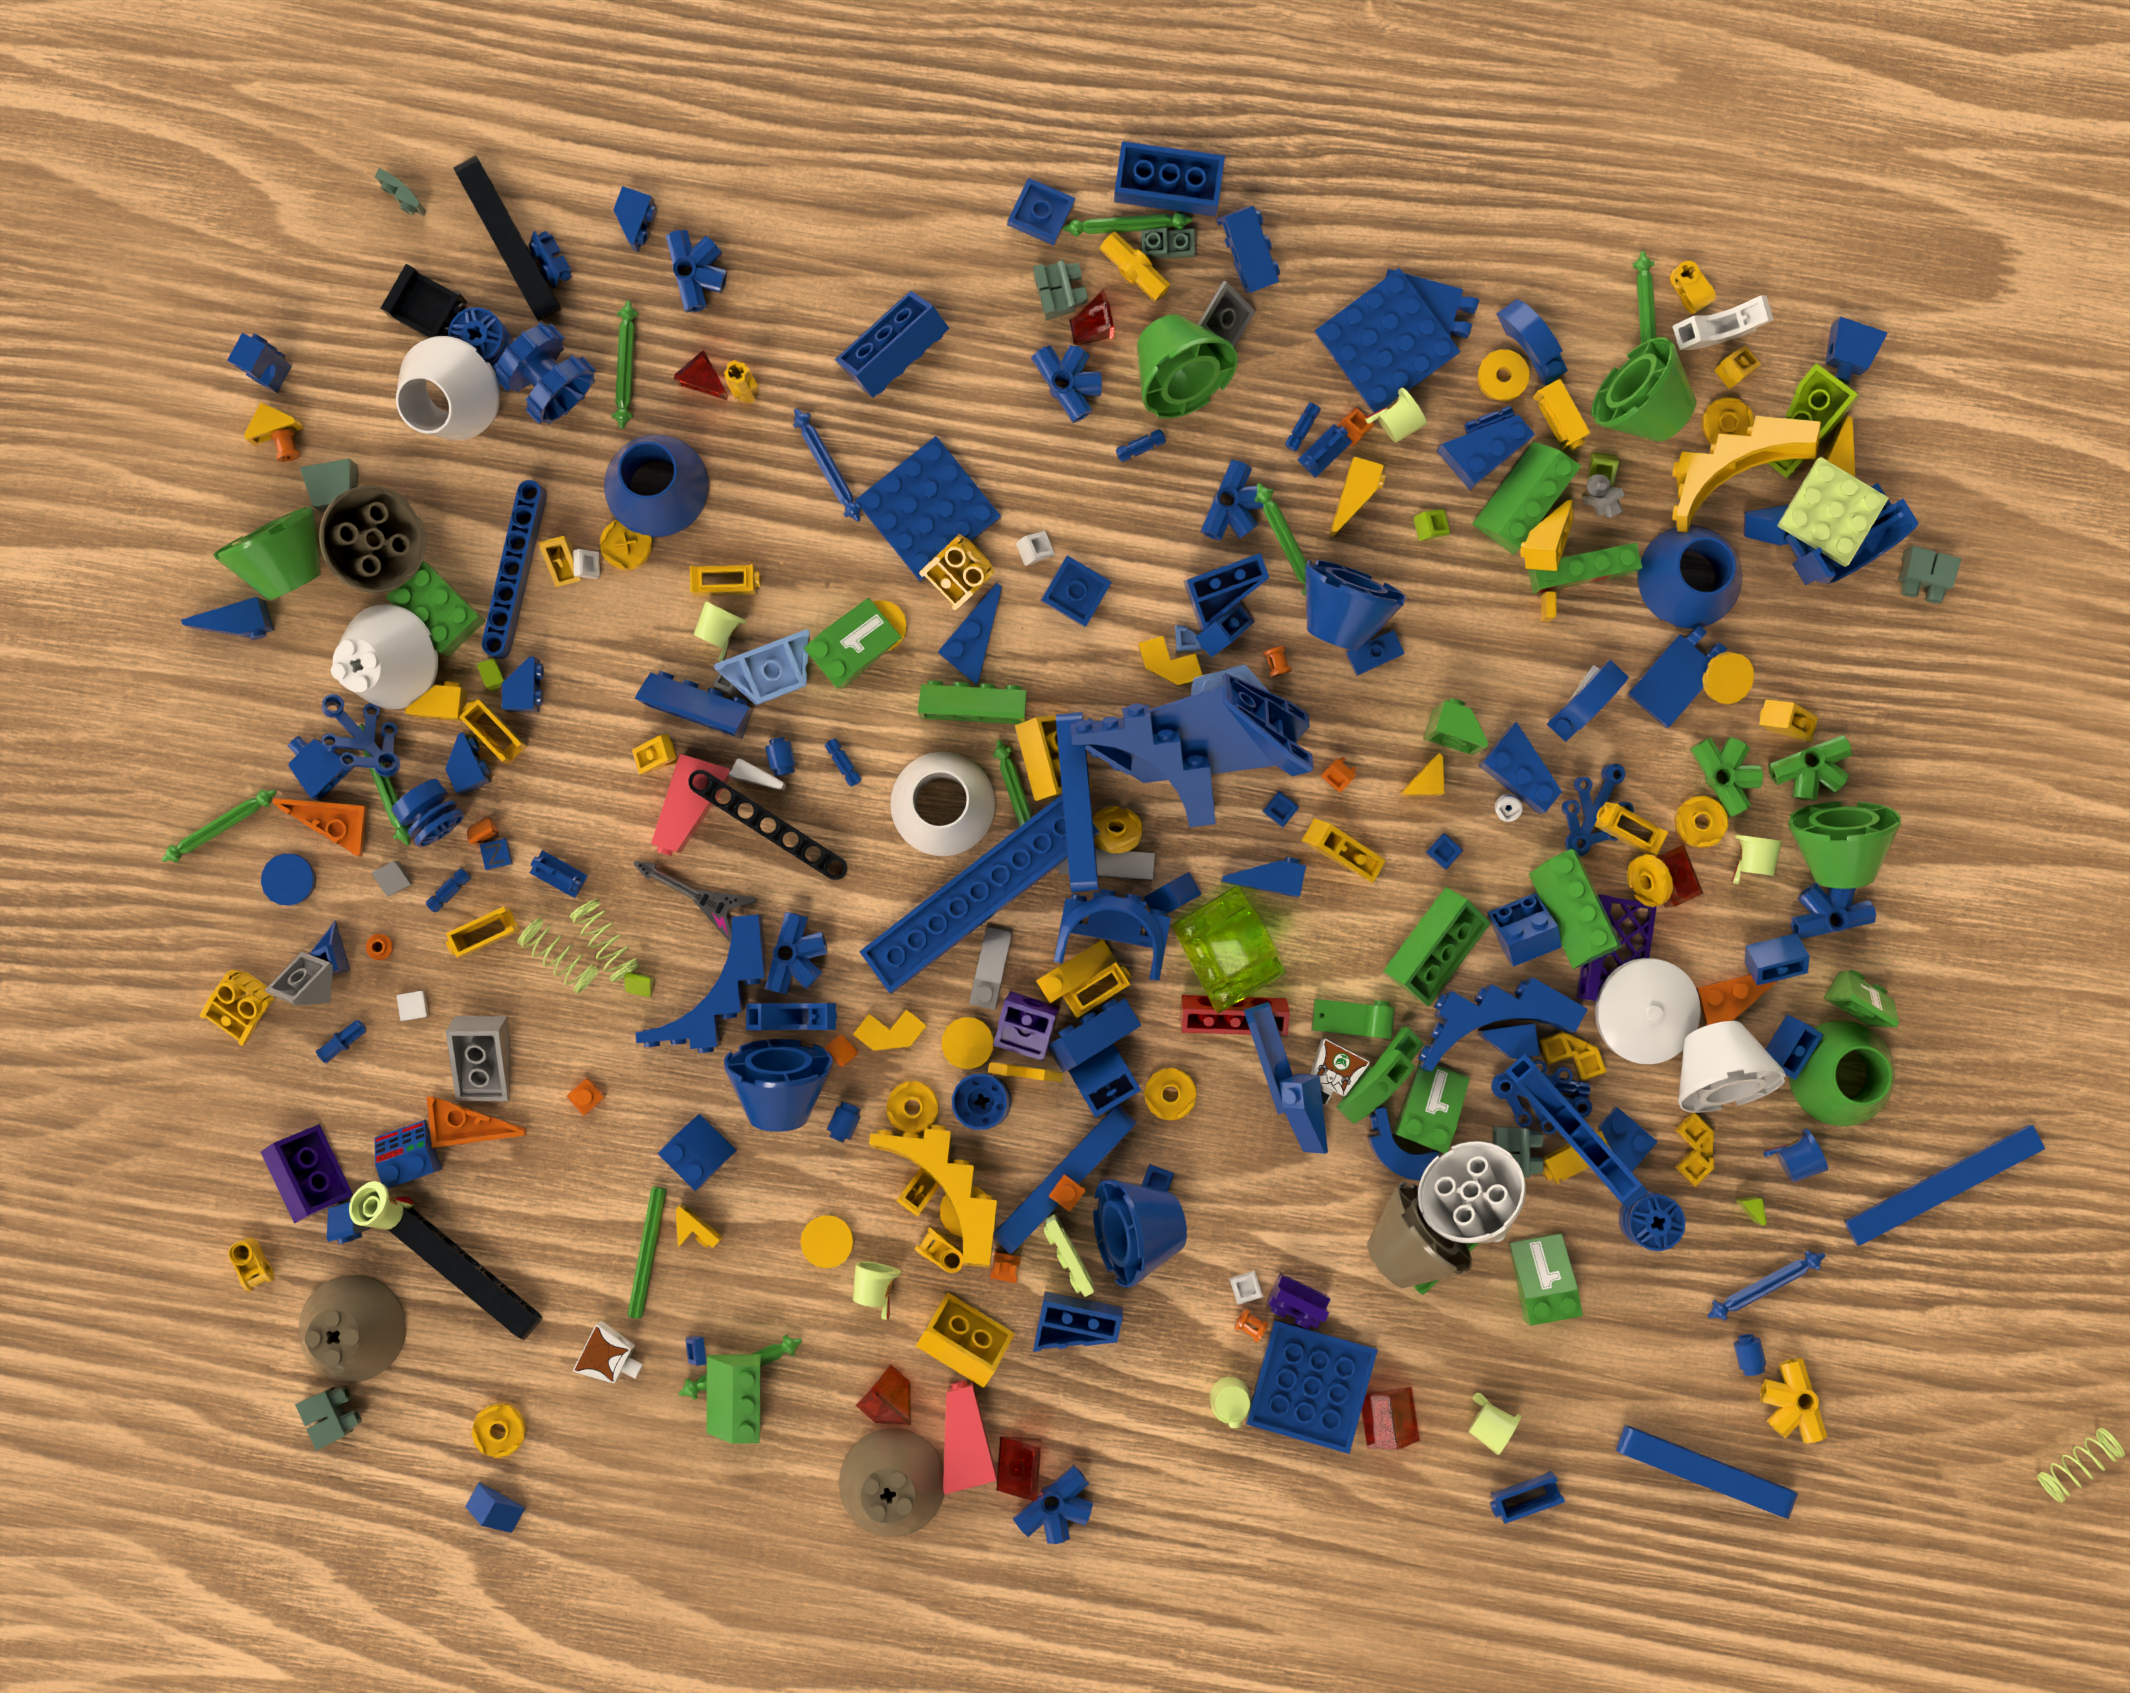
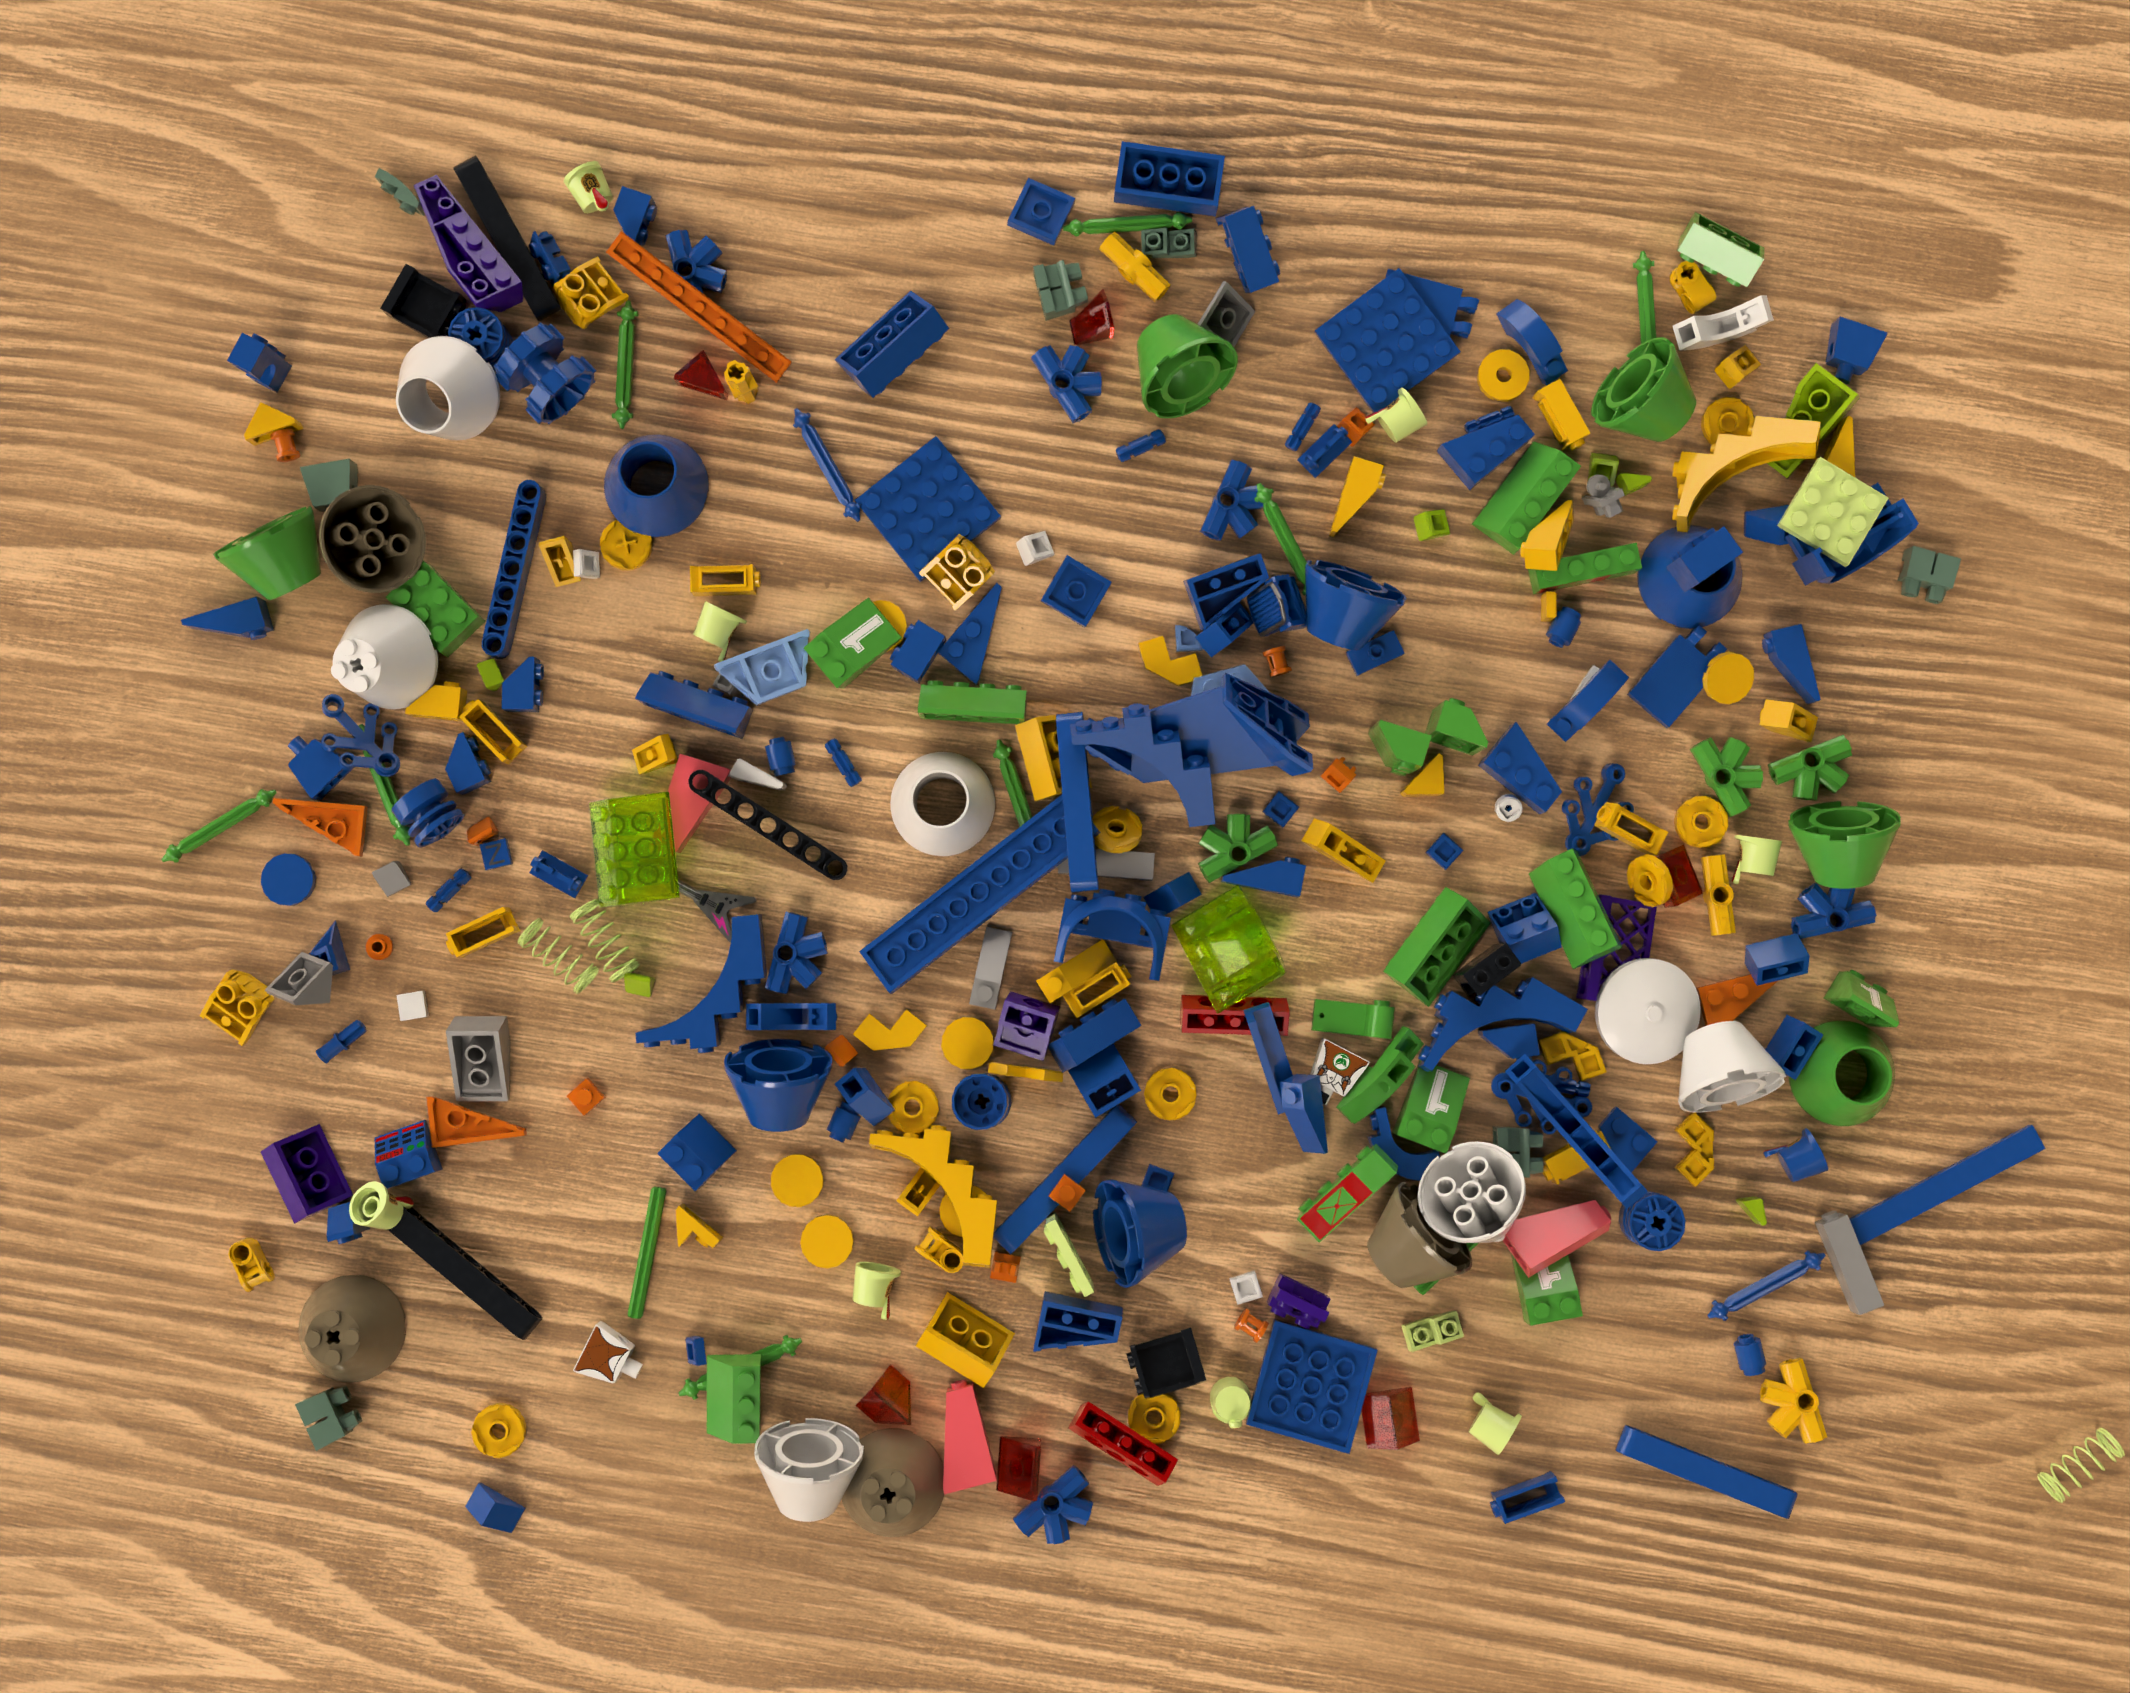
(467, 250): none -> dark purple wedge
(588, 293): none -> yellow slope
(589, 187): none -> yellowish green hat
(634, 850): none -> clear neon green slope
(698, 306): none -> orange tile
(797, 1180): none -> yellow tile
(808, 1466): none -> white cone
(864, 1095): none -> blue slope
(917, 651): none -> blue brick
(1123, 1443): none -> red brick
(1158, 1432): none -> yellow tile
(1166, 1364): none -> black panel
(1237, 836): none -> bright green piece
(1277, 606): none -> blue piece
(1347, 1192): none -> bright green brick
(1399, 746): none -> bright green slope
(1432, 1331): none -> yellowish green slope
(1487, 969): none -> black panel
(1554, 1234): none -> coral slope
(1564, 627): none -> blue brick
(1632, 482): none -> lime slope
(1697, 563): none -> blue brick
(1719, 913): none -> yellow piece
(1720, 250): none -> brick
(1791, 657): none -> blue slope
(1849, 1262): none -> light grey brick

